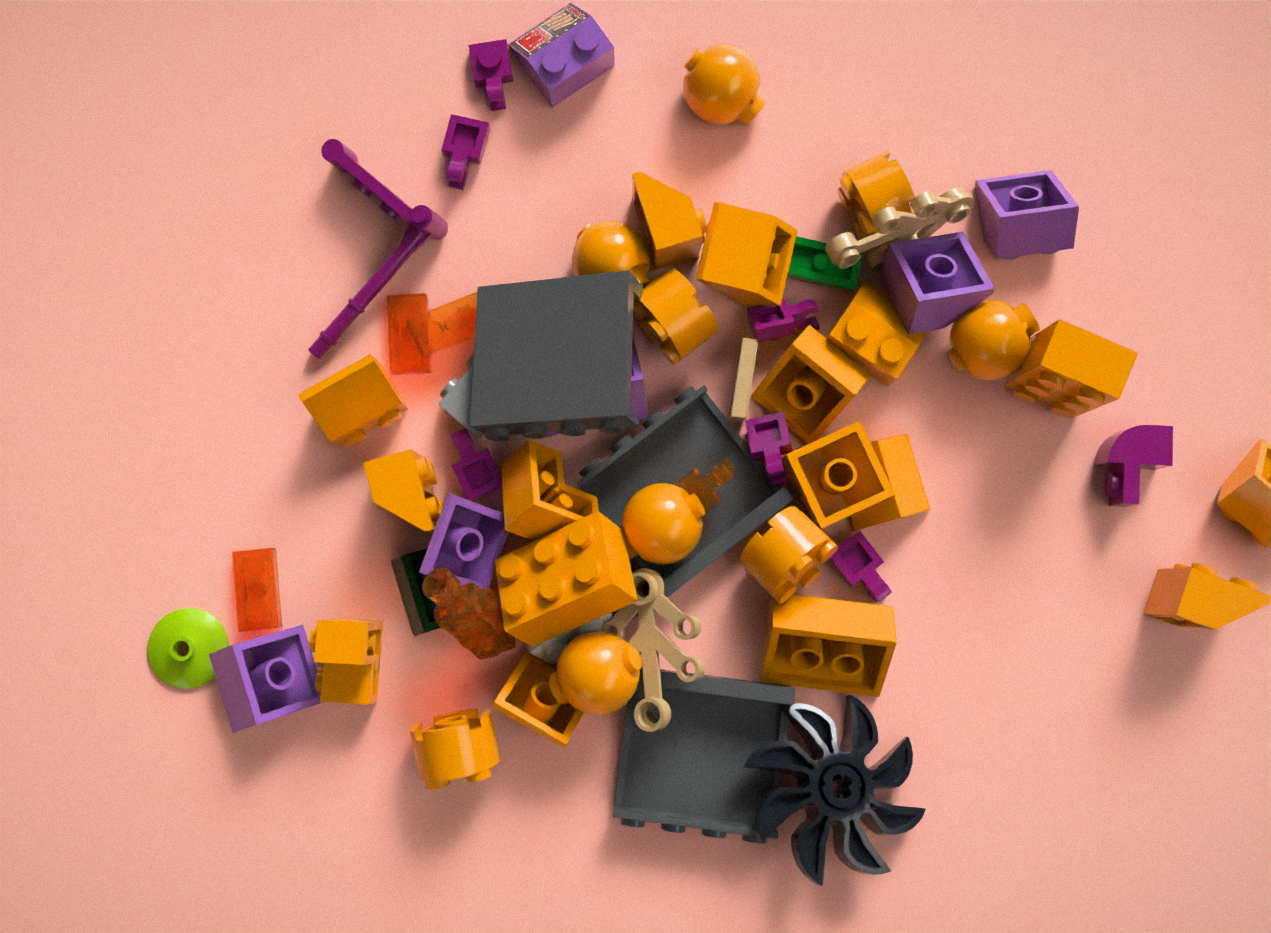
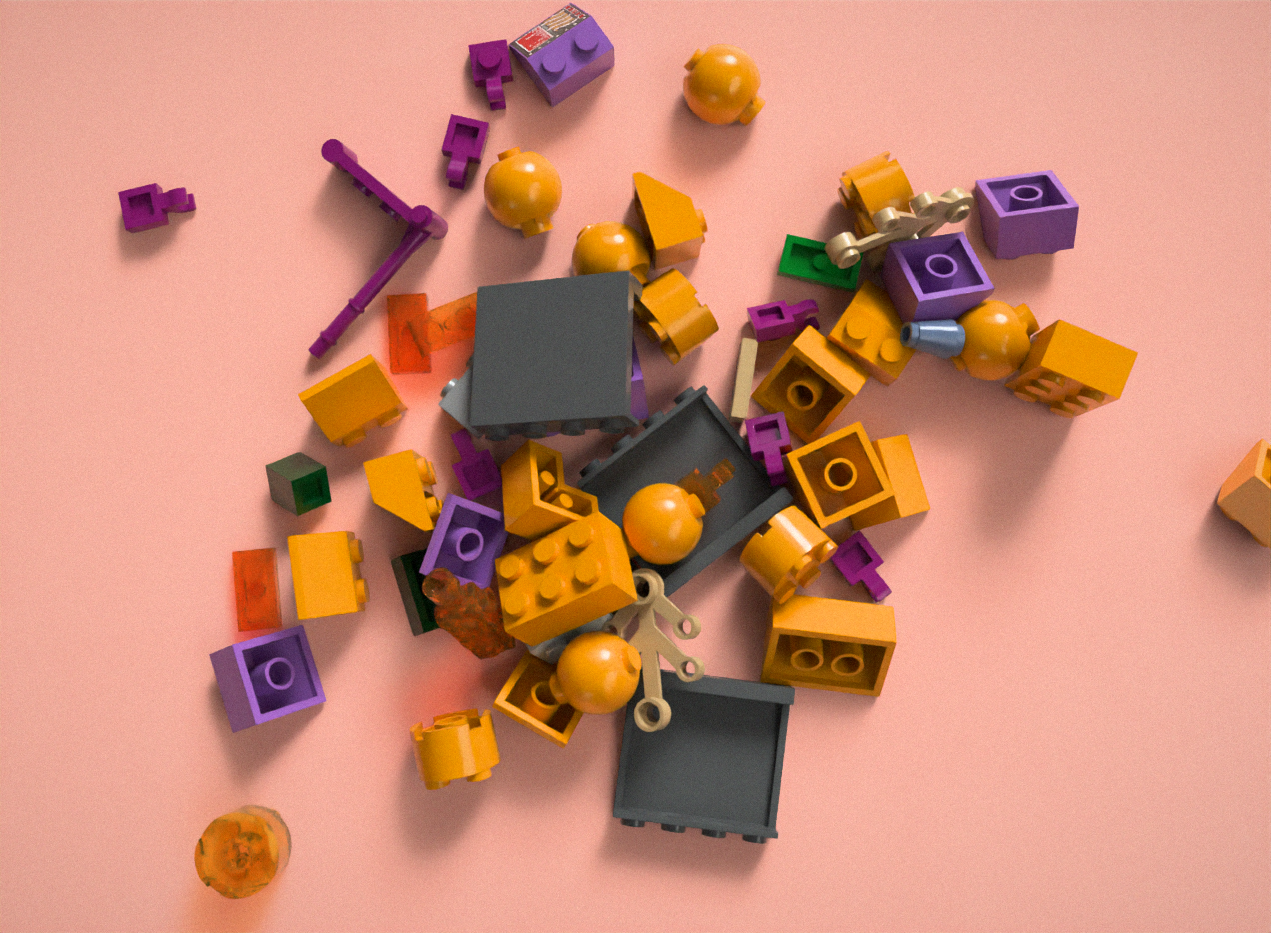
(148, 206): none -> magenta plate
(201, 633): lime dish -> none
(236, 872): none -> clear yellow brick
(298, 483): none -> panel
(327, 574): none -> light orange slope
(349, 659): light orange brick -> none
(523, 191): none -> light orange brick
(746, 255): light orange slope -> none
(853, 797): black piece -> none
(934, 337): none -> sand blue cone
(1129, 452): magenta brick -> none
(1201, 599): light orange slope -> none

